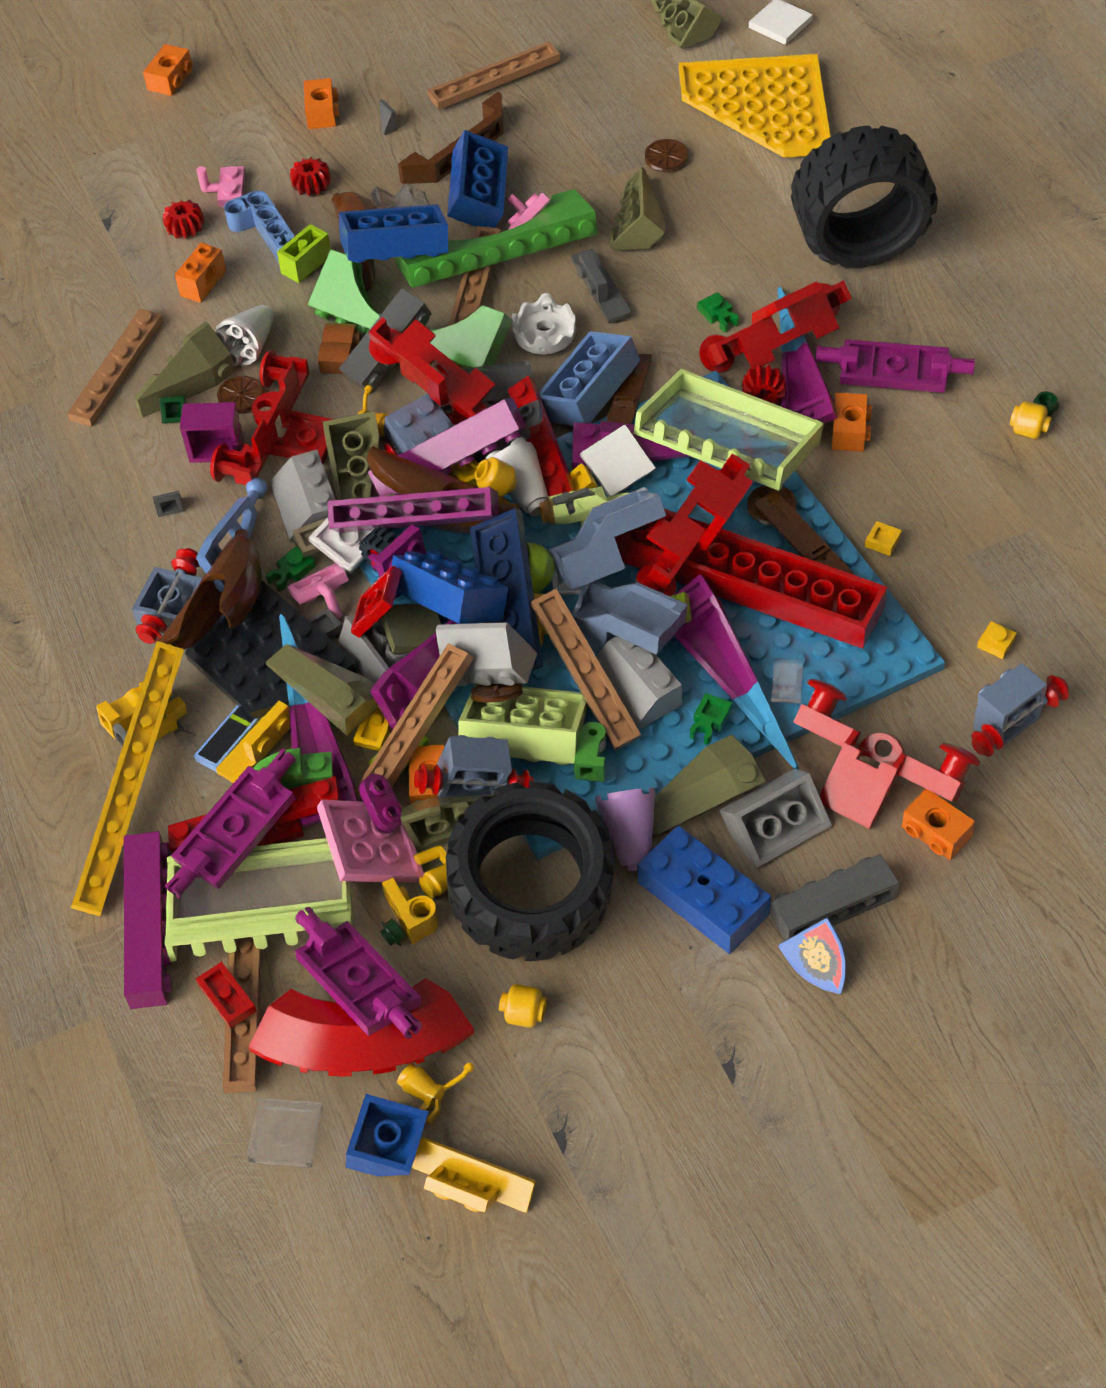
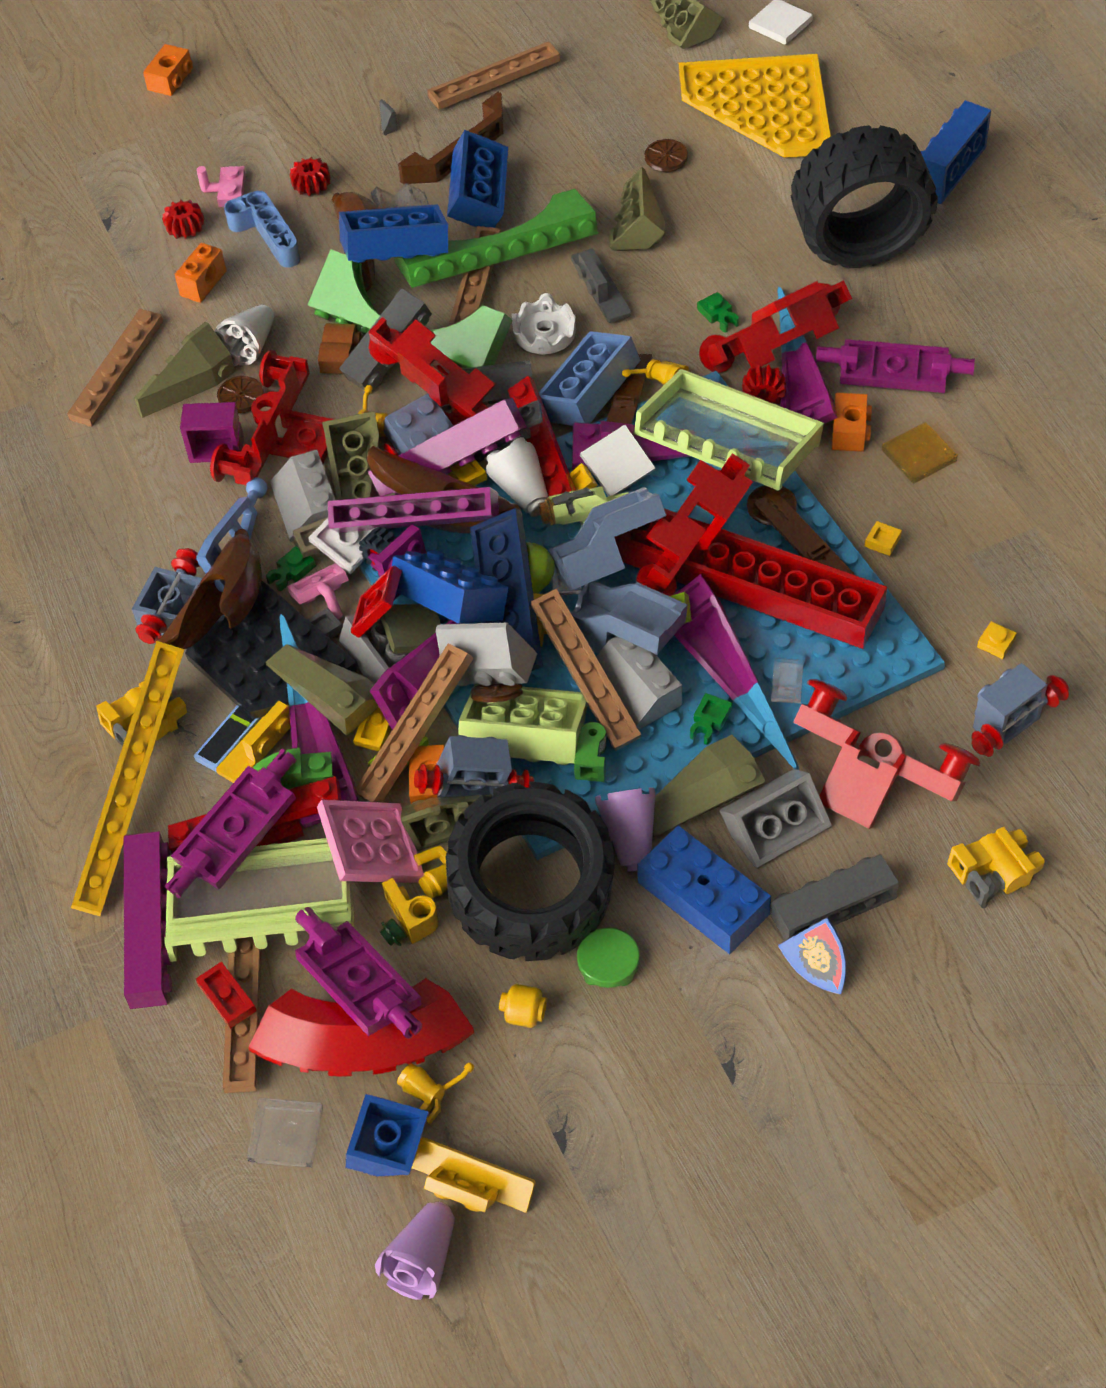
(168, 503): dark grey slope -> none
(171, 408): dark green slope -> none
(304, 253): lime brick -> none
(320, 103): orange brick -> none
(380, 802): magenta plate -> none
(418, 1253): none -> lavender cone
(497, 475): yellow head -> none
(525, 213): bright pink plate -> none
(608, 958): none -> bright green tile
(658, 370): none -> yellow piece
(919, 452): none -> clear yellow tile
(931, 810): orange brick -> none
(957, 147): none -> blue brick
(997, 853): none -> yellow hips
(1030, 420): yellow head -> none
(1049, 400): dark green plate -> none

